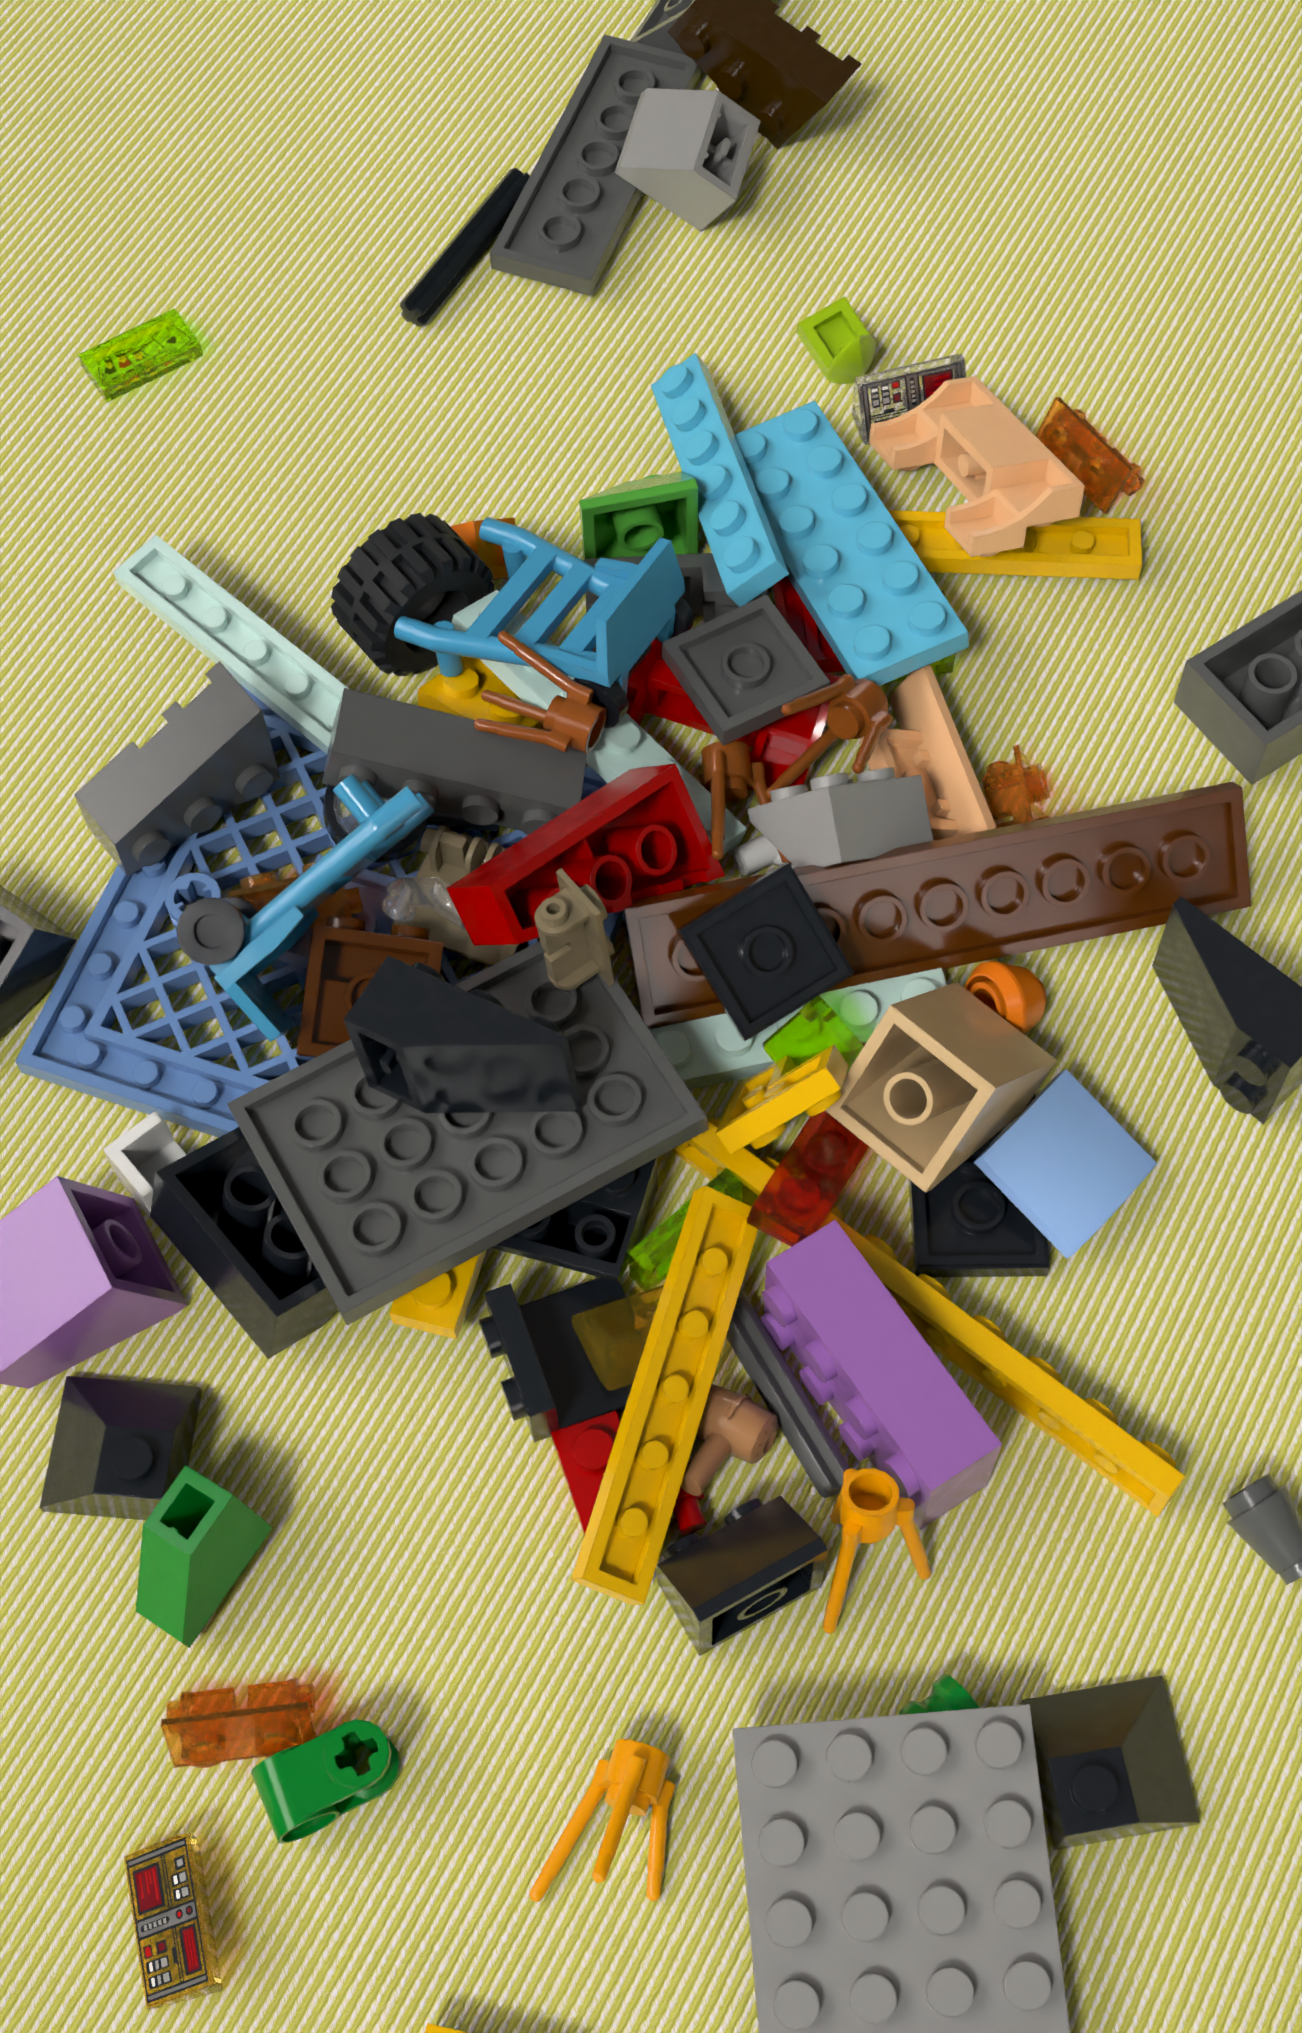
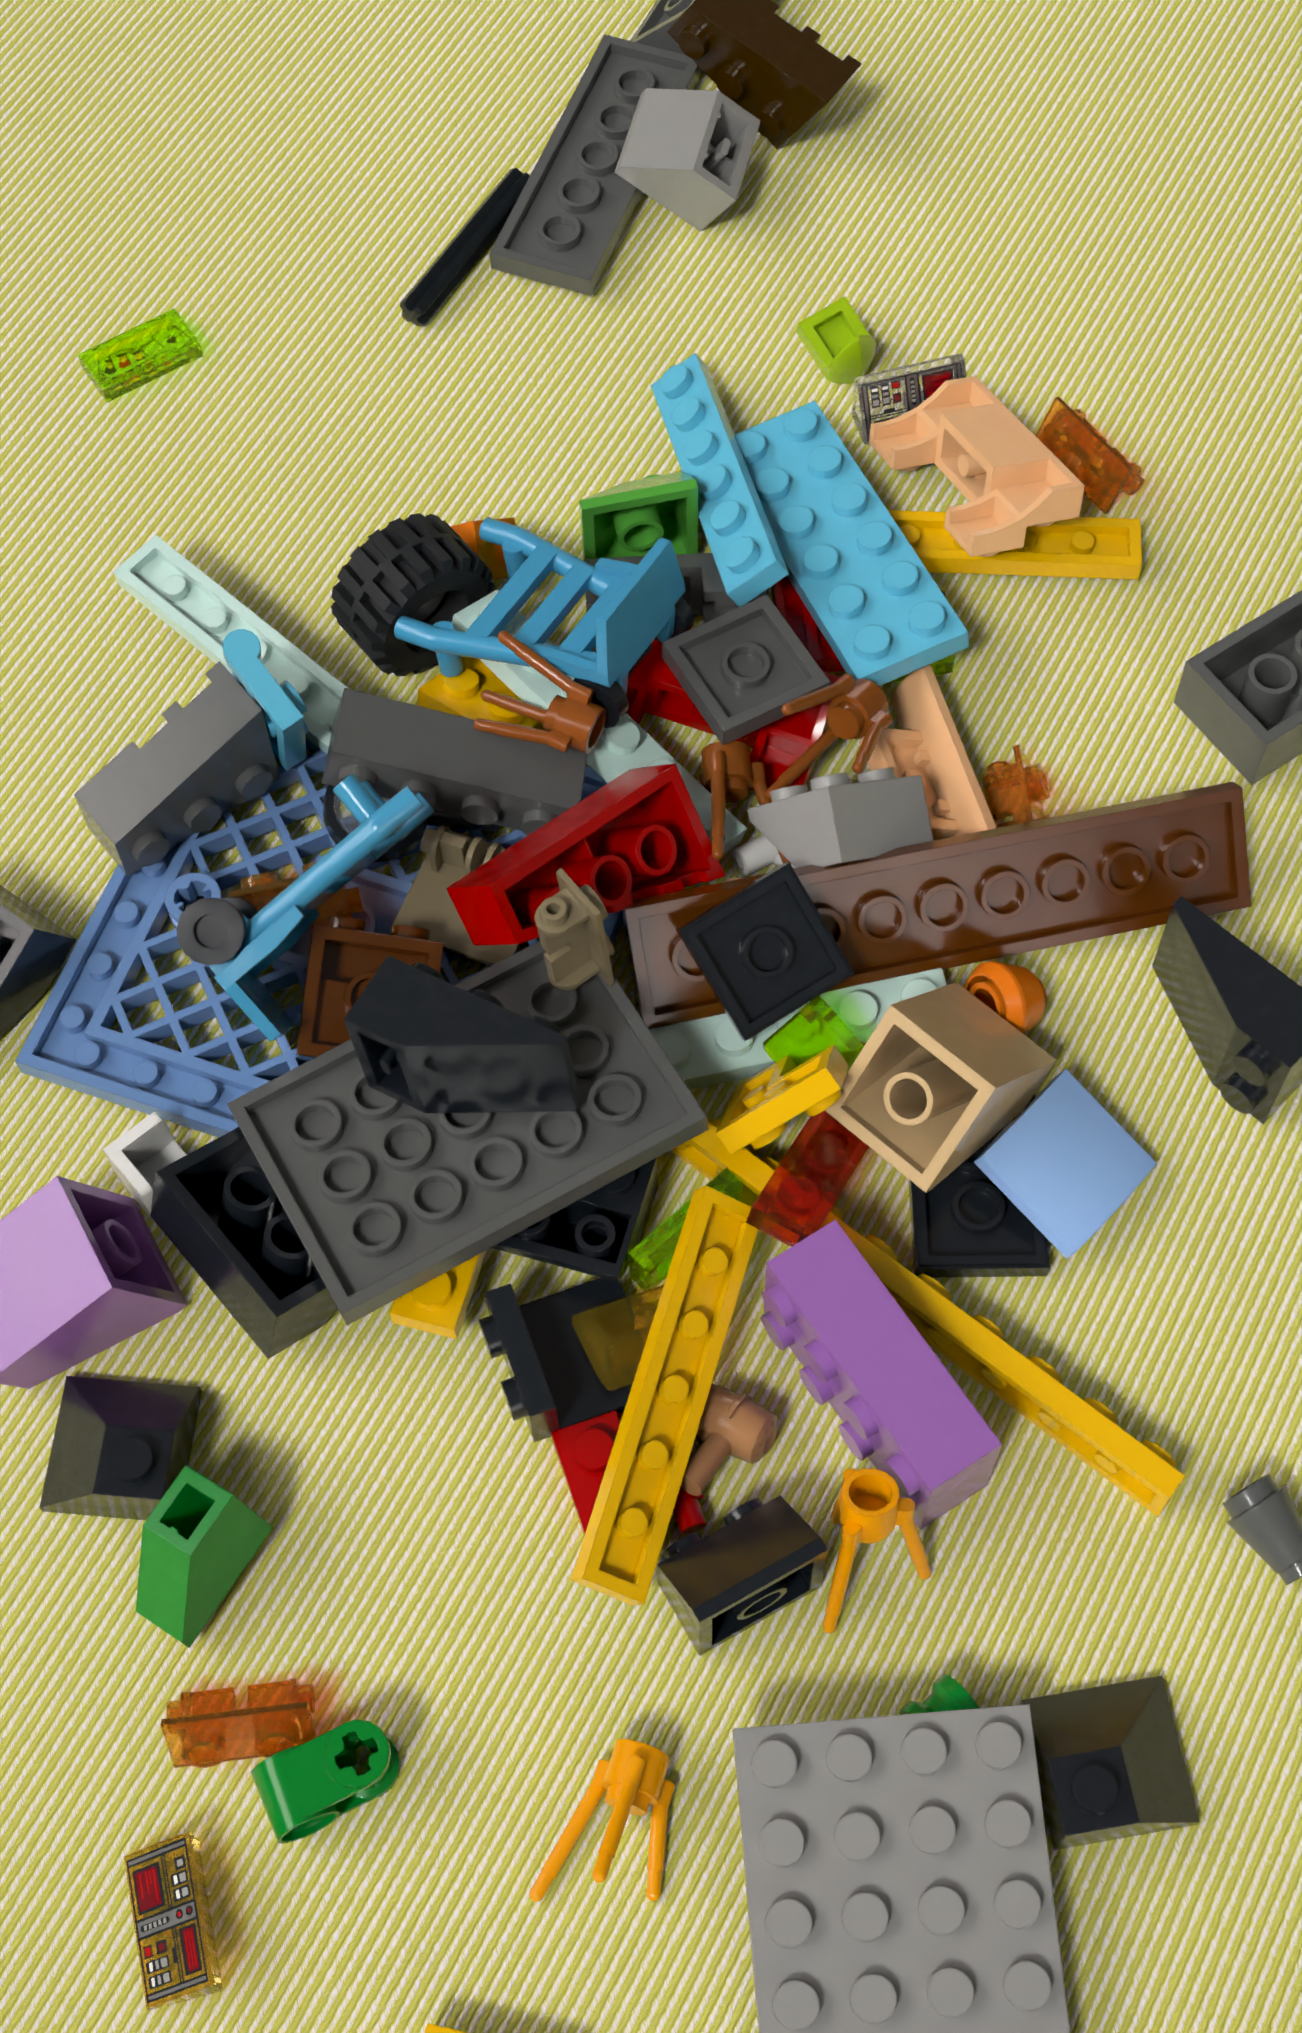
(279, 702): none -> medium azure plate
(420, 892): clear arm -> none
(786, 1399): dark grey axle -> none

